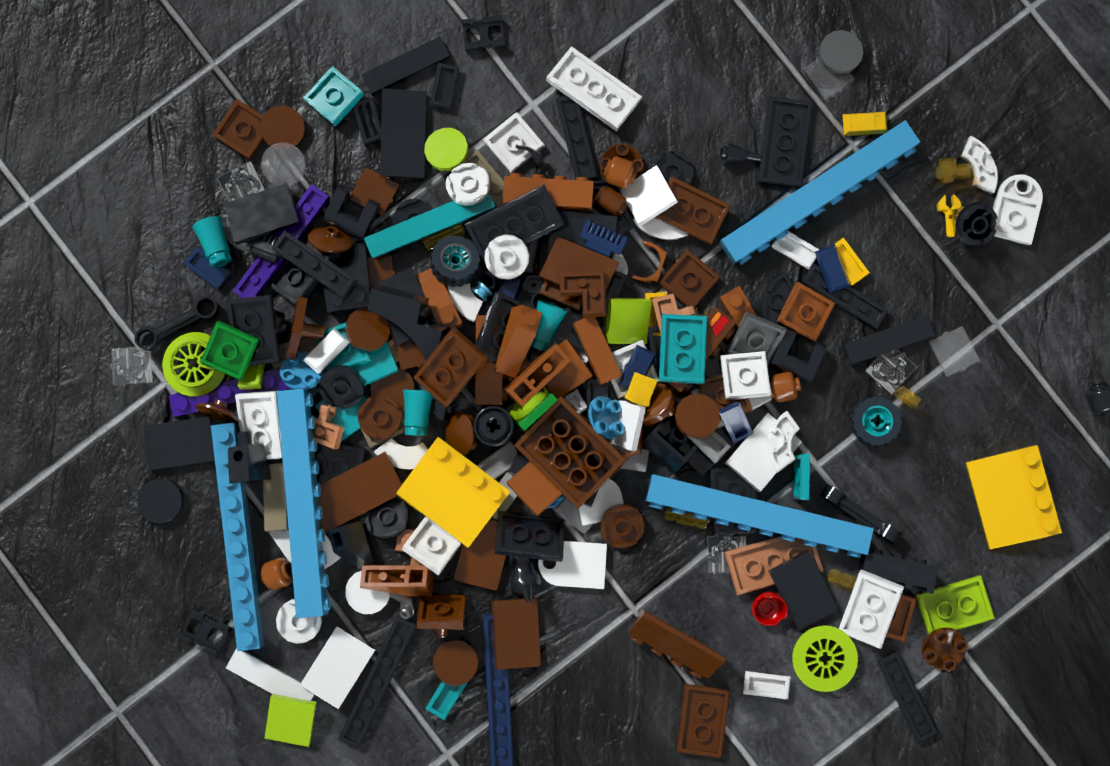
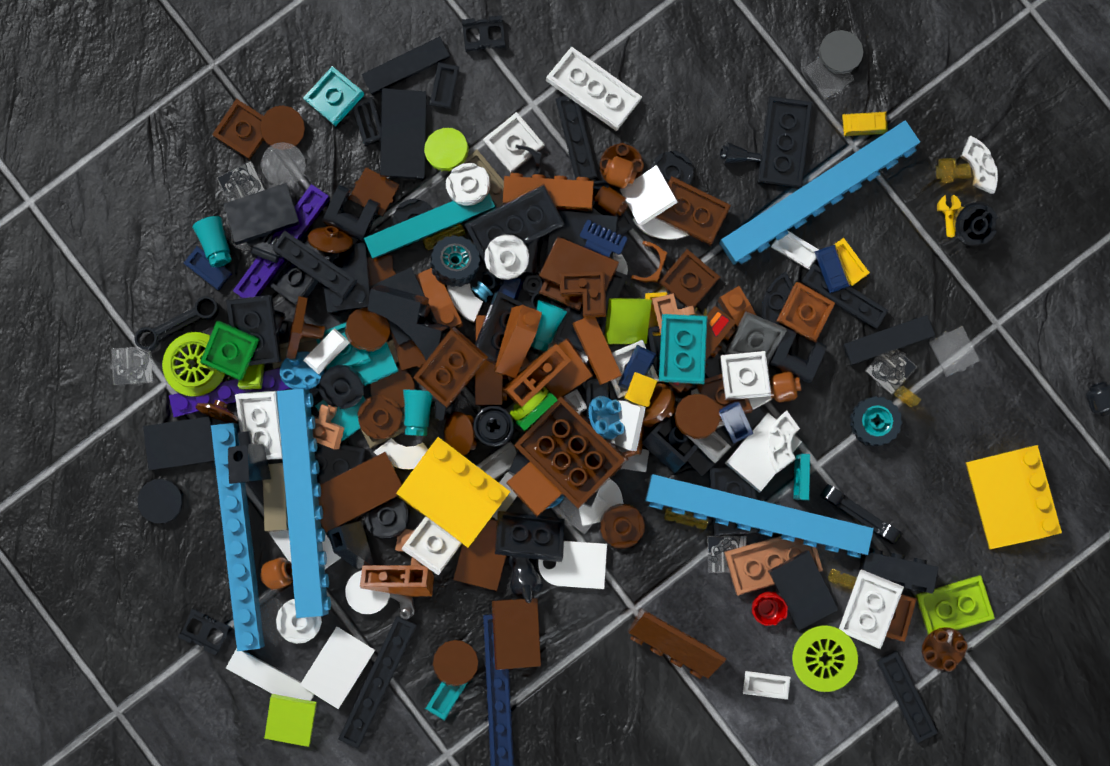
(441, 613): reddish brown tile -> none
(703, 720): reddish brown tile -> none
(1017, 210): white tile -> none

